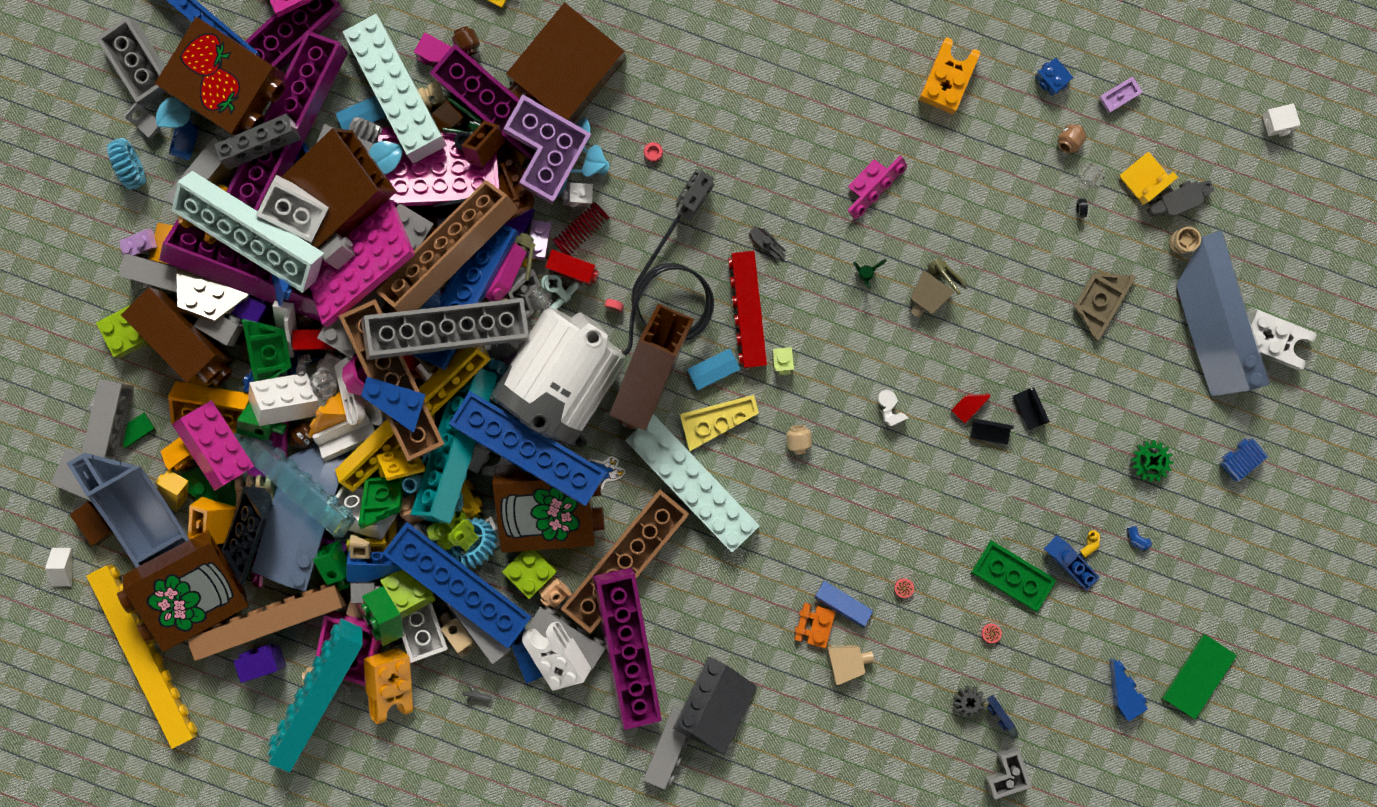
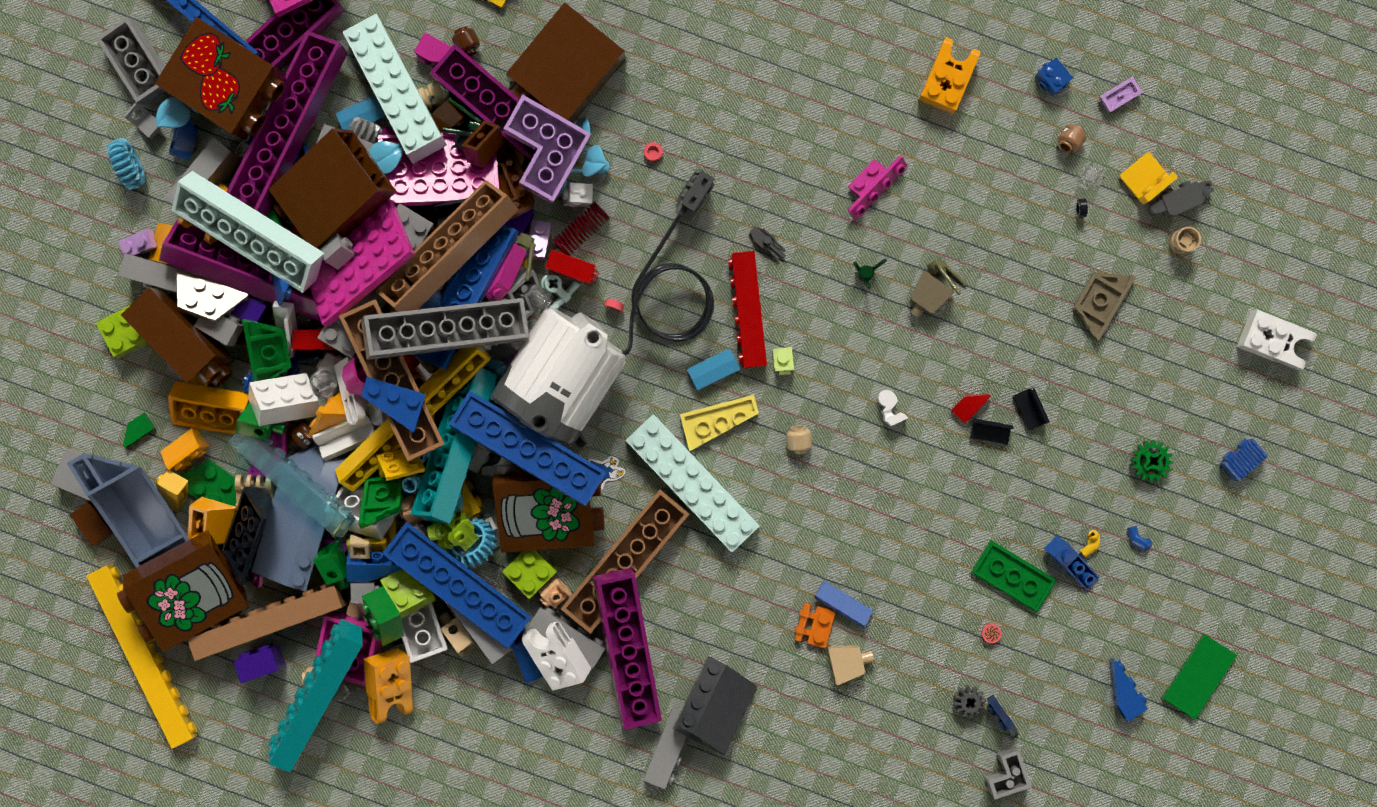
(60, 567): white slope -> none
(107, 418): light grey brick -> none
(213, 445): dark pink brick -> none
(257, 141): dark grey brick -> none
(292, 209): white slope -> none
(302, 364): clear arm -> none
(476, 695): dark grey bar -> none
(651, 367): reddish brown brick -> none
(904, 588): tile -> none
(1220, 320): sand blue slope -> none
(1281, 120): white head -> none

